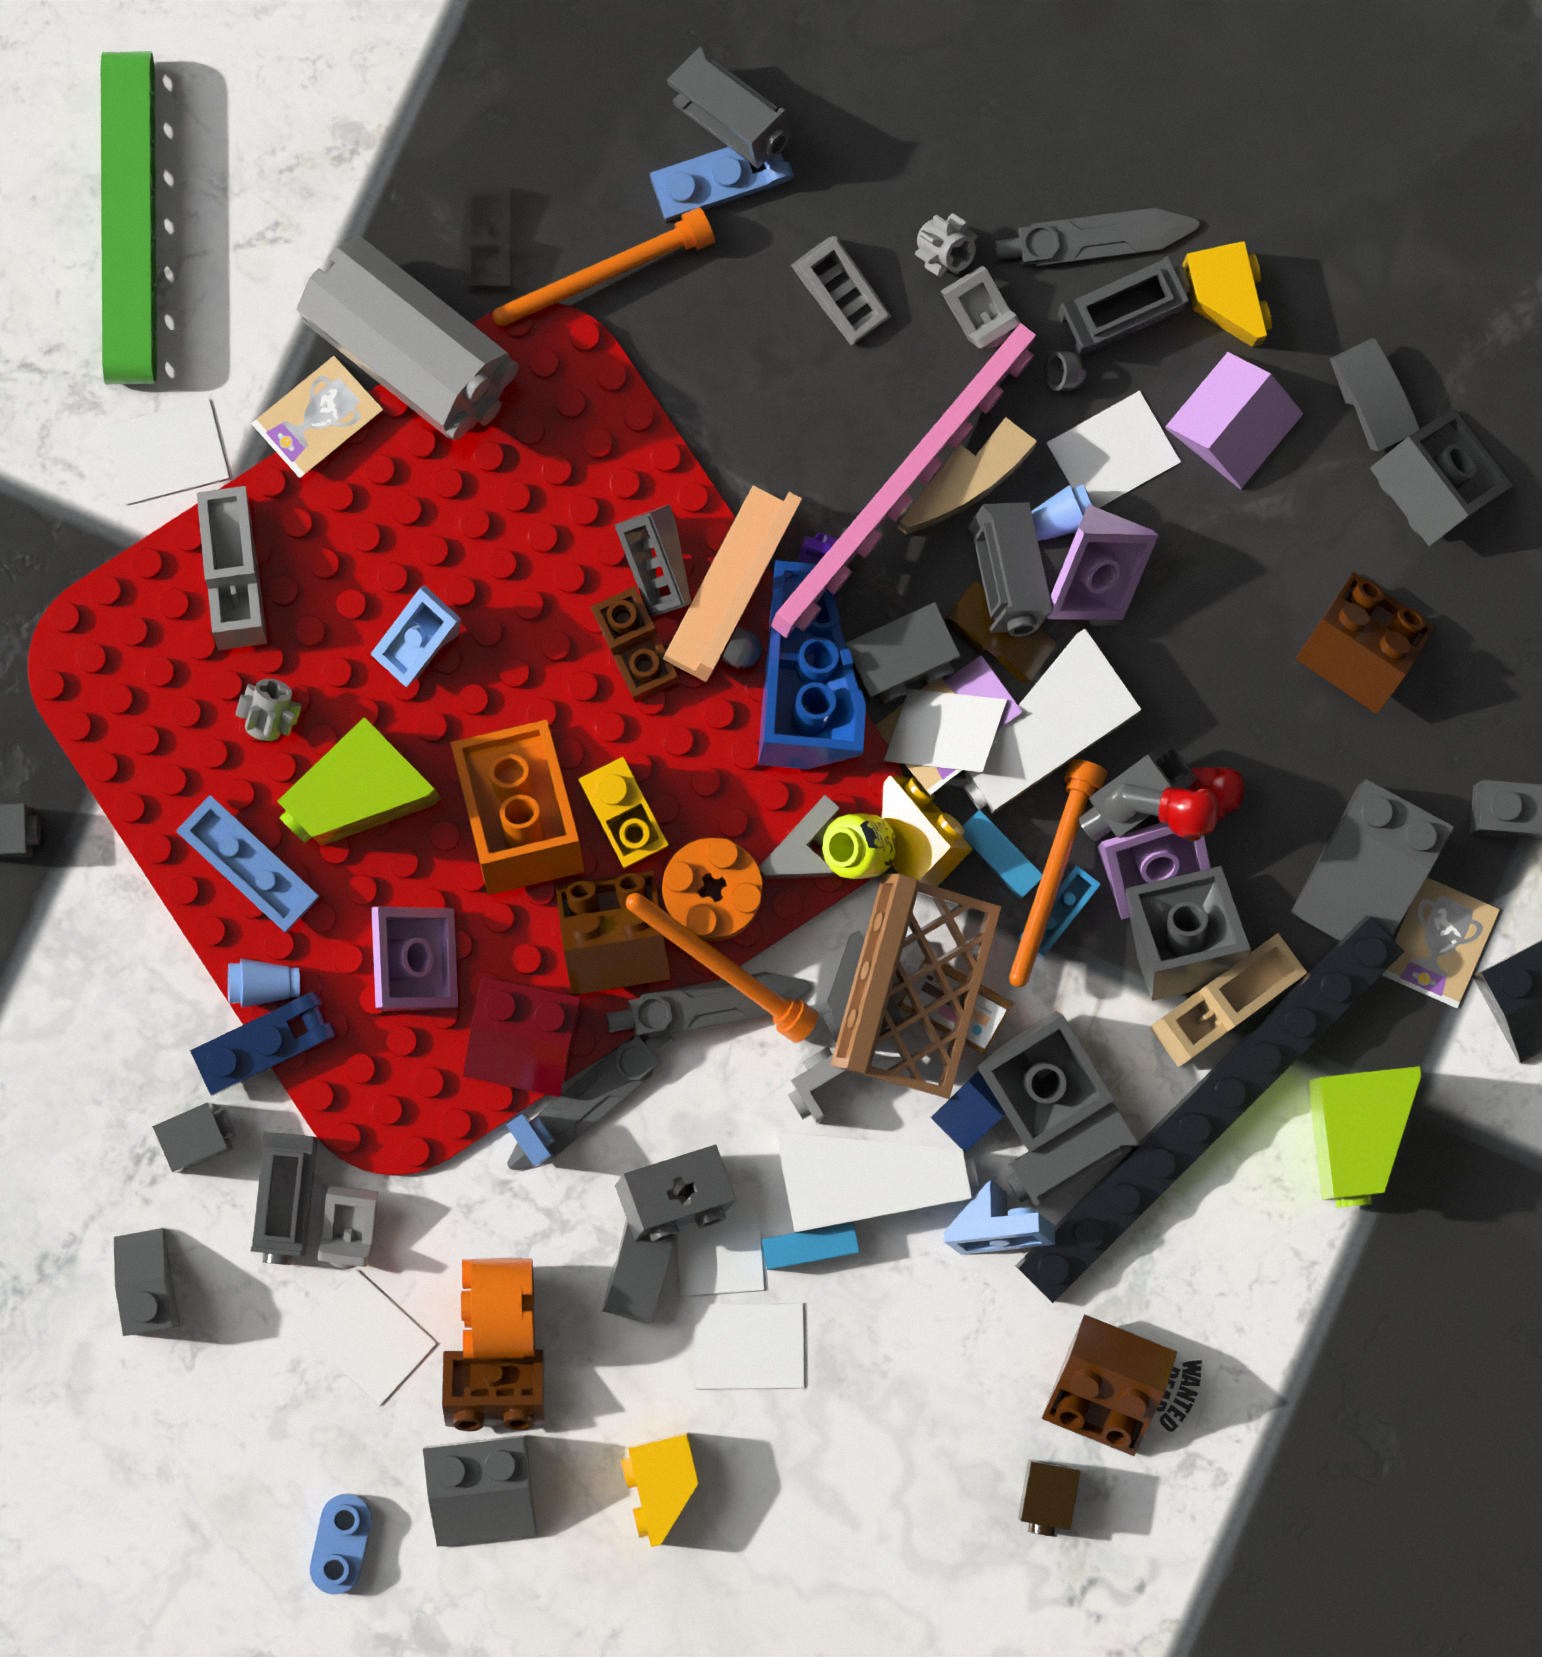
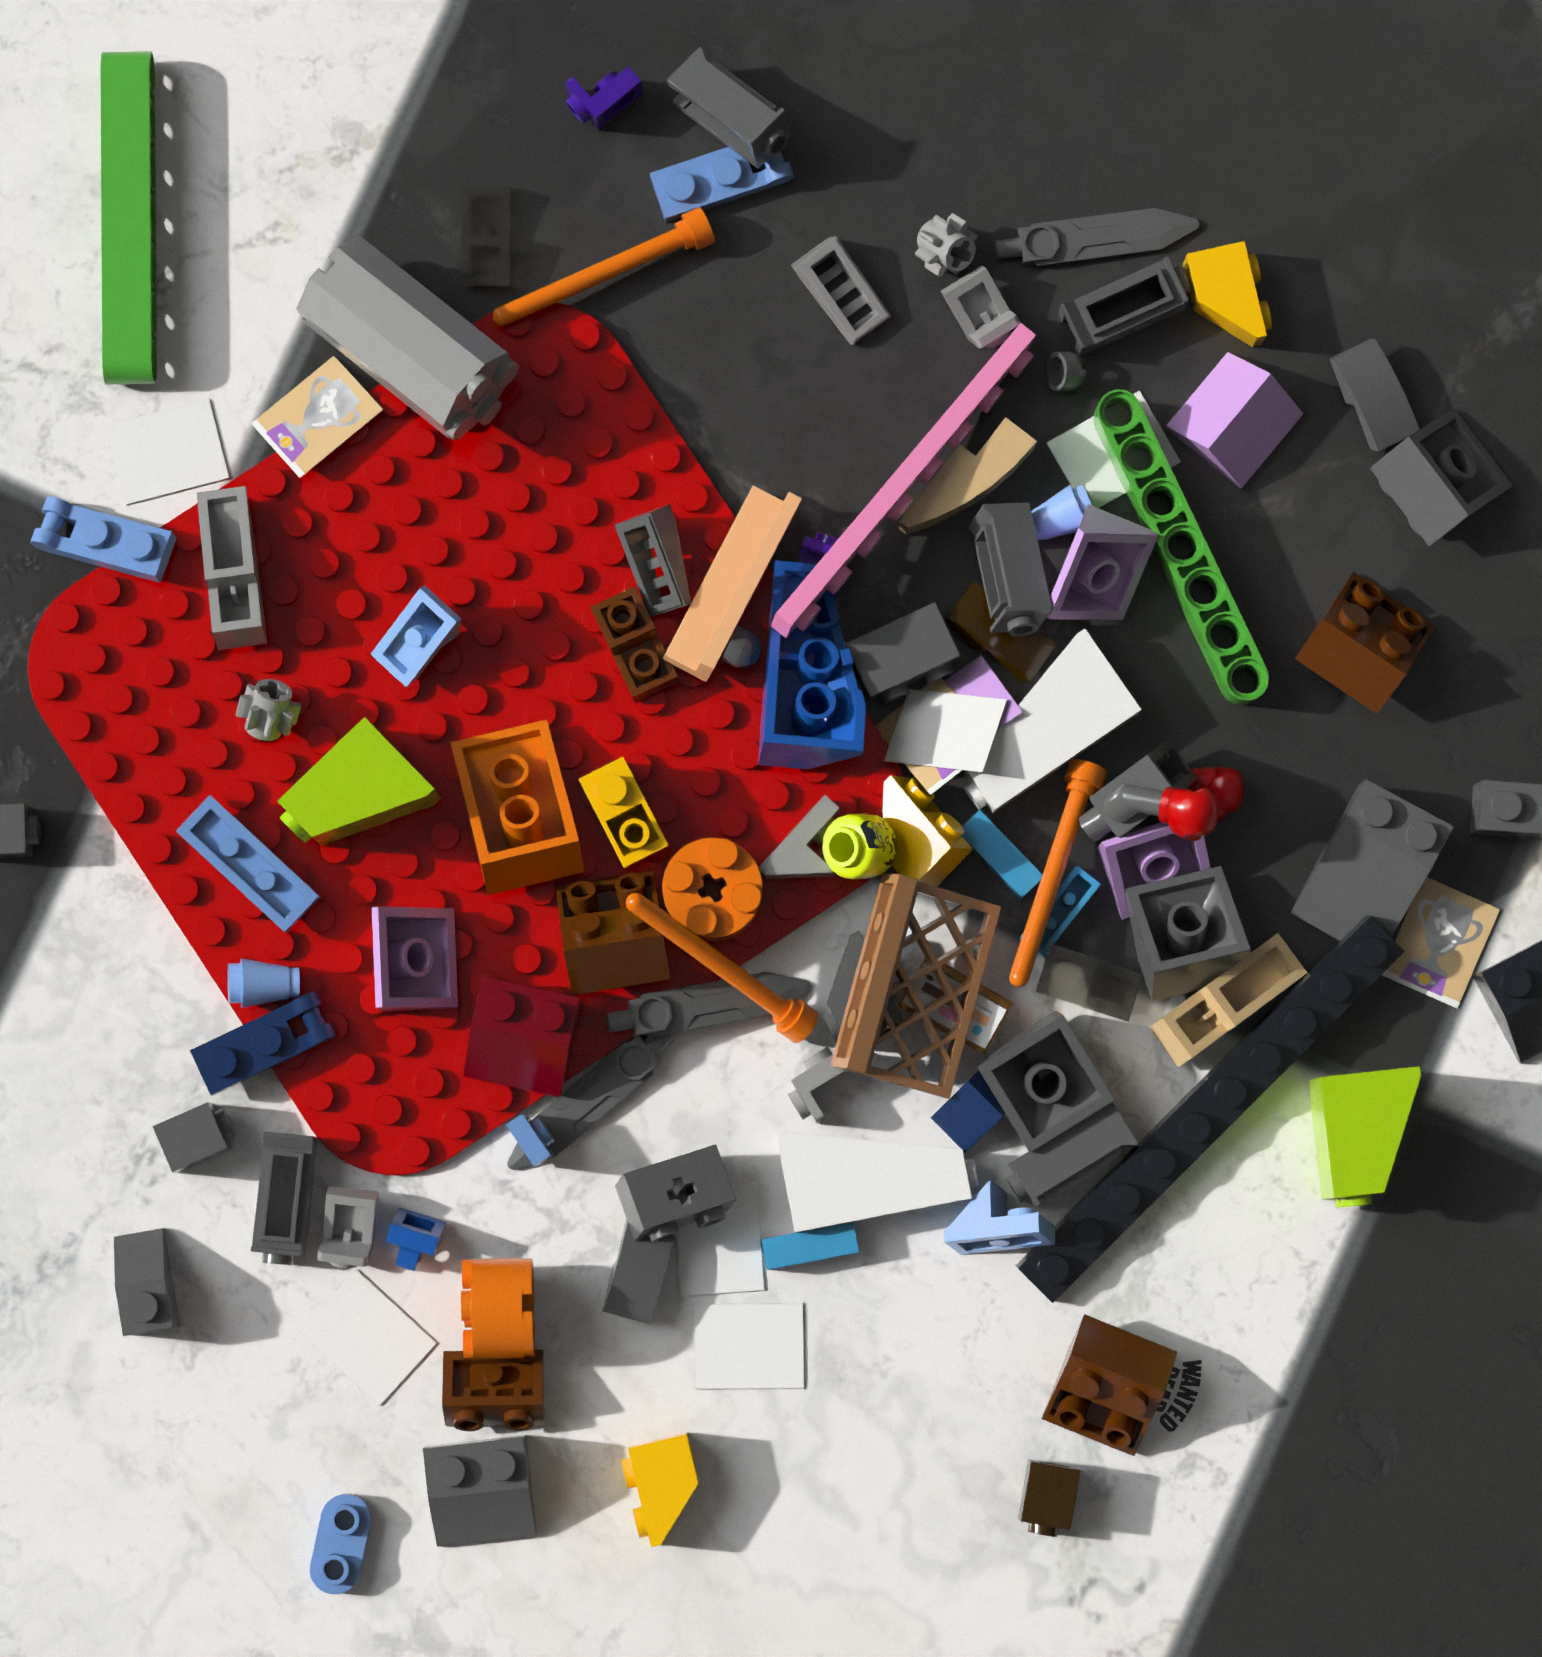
(104, 540): none -> medium blue plate
(415, 1235): none -> blue tile
(612, 96): none -> dark purple bracket
(1089, 983): none -> clear smoke slope
(1181, 523): none -> bright green beam

